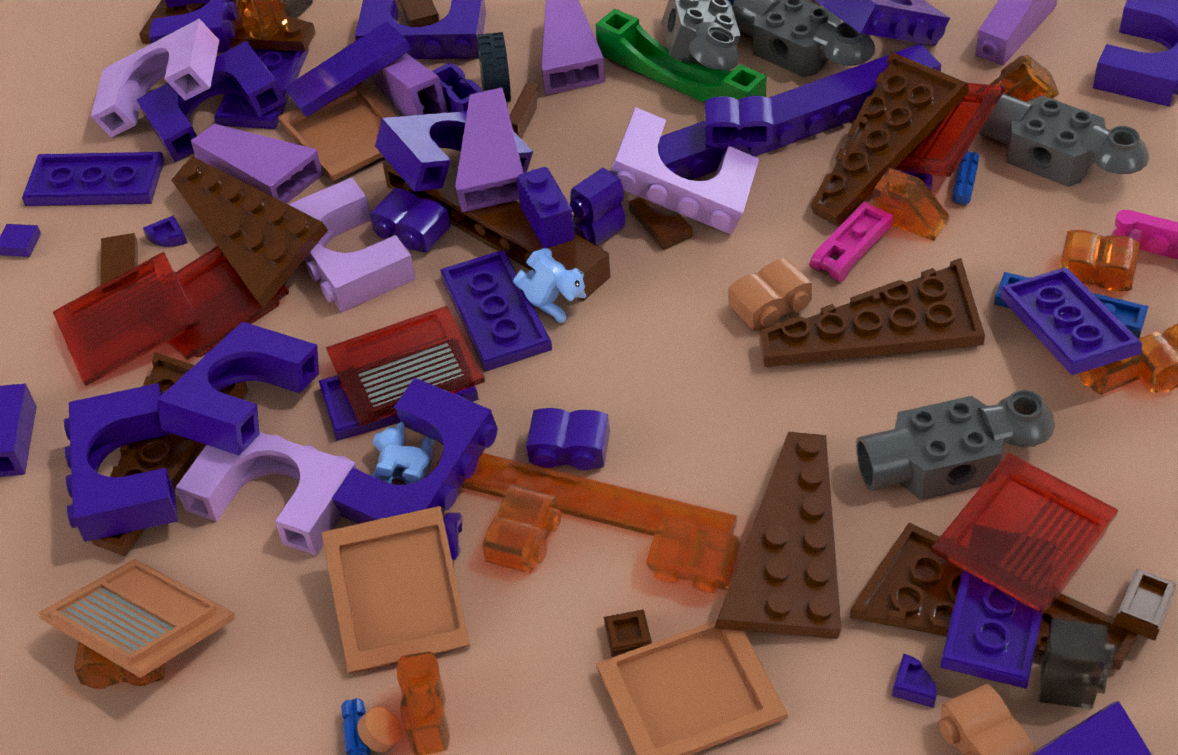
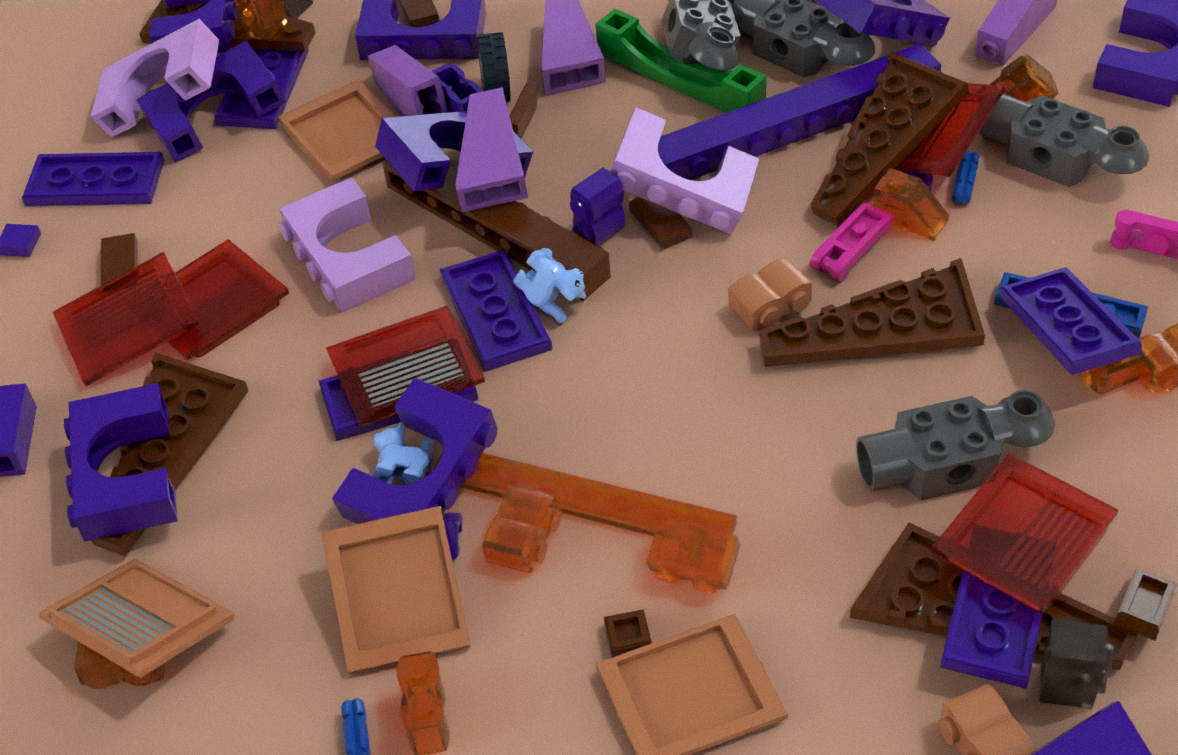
(165, 233): dark purple tile -> none
(220, 474): lavender arch -> none
(248, 353): dark purple arch -> none
(252, 229): reddish brown wing -> none
(258, 160): medium lavender slope -> none
(347, 68): dark purple tile -> none
(379, 729): nougat tile -> none
(413, 220): dark purple brick -> none
(545, 207): dark purple brick -> none
(568, 438): dark purple brick -> none
(739, 121): dark purple brick -> none
(789, 560): reddish brown wing -> none
(914, 683): dark purple tile -> none
(1101, 260): clear orange brick -> none

